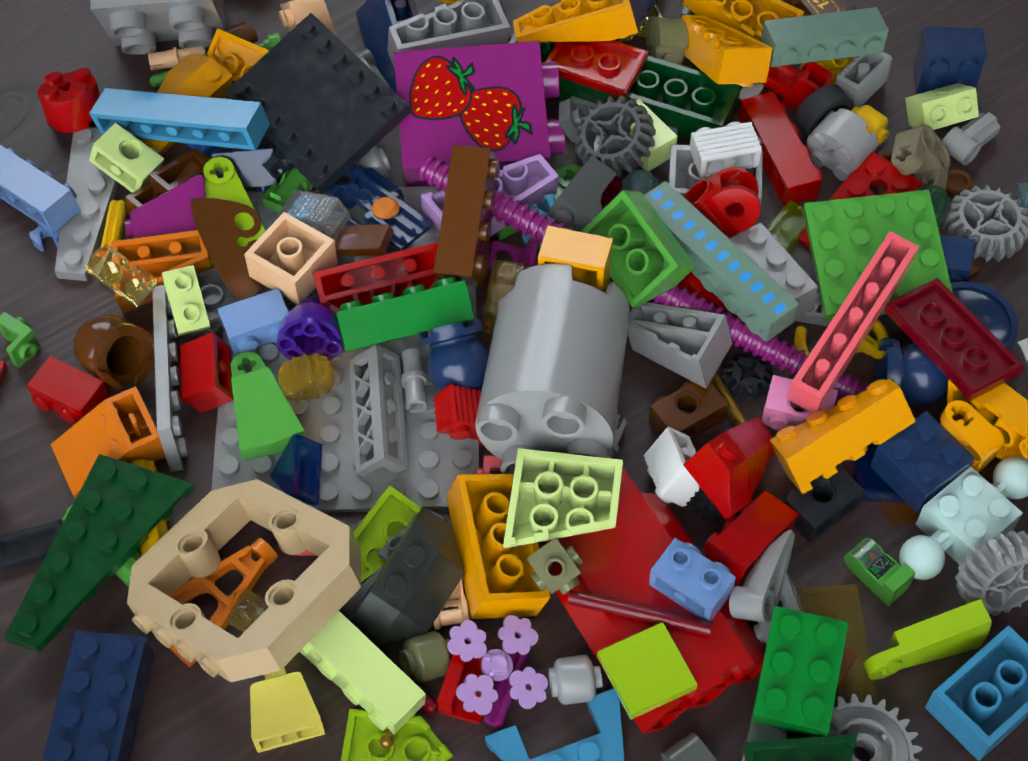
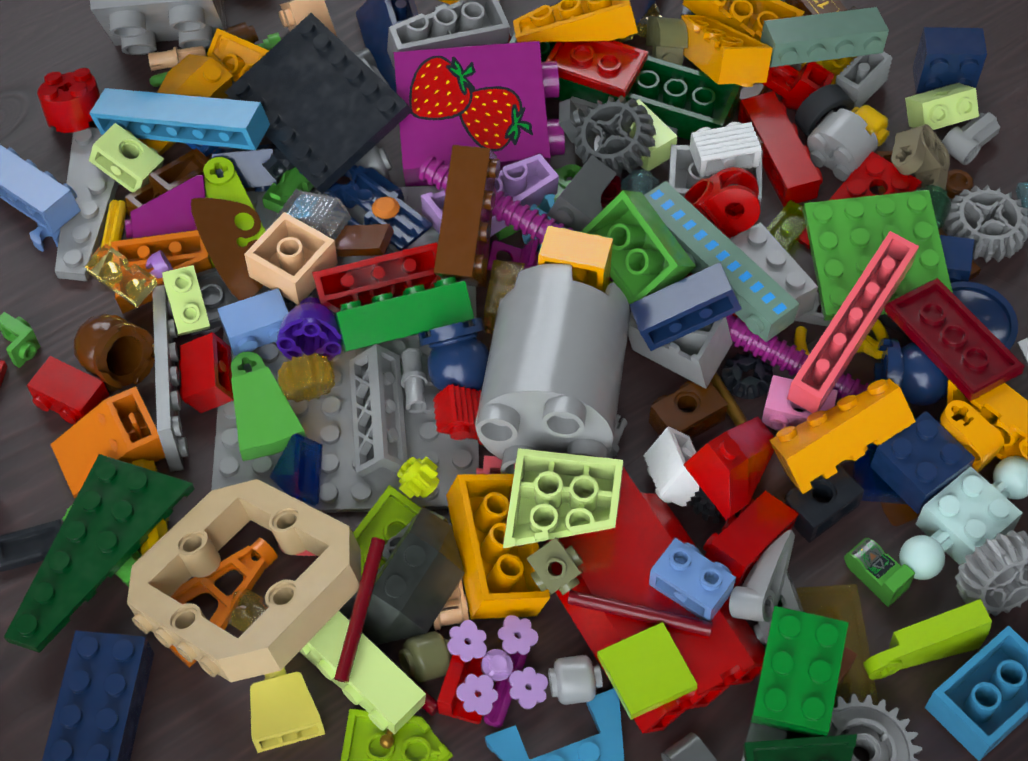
(159, 263): none -> medium lavender hinge
(360, 610): none -> dark red bar
(418, 477): none -> neon yellow gear
(685, 306): none -> dark blue brick

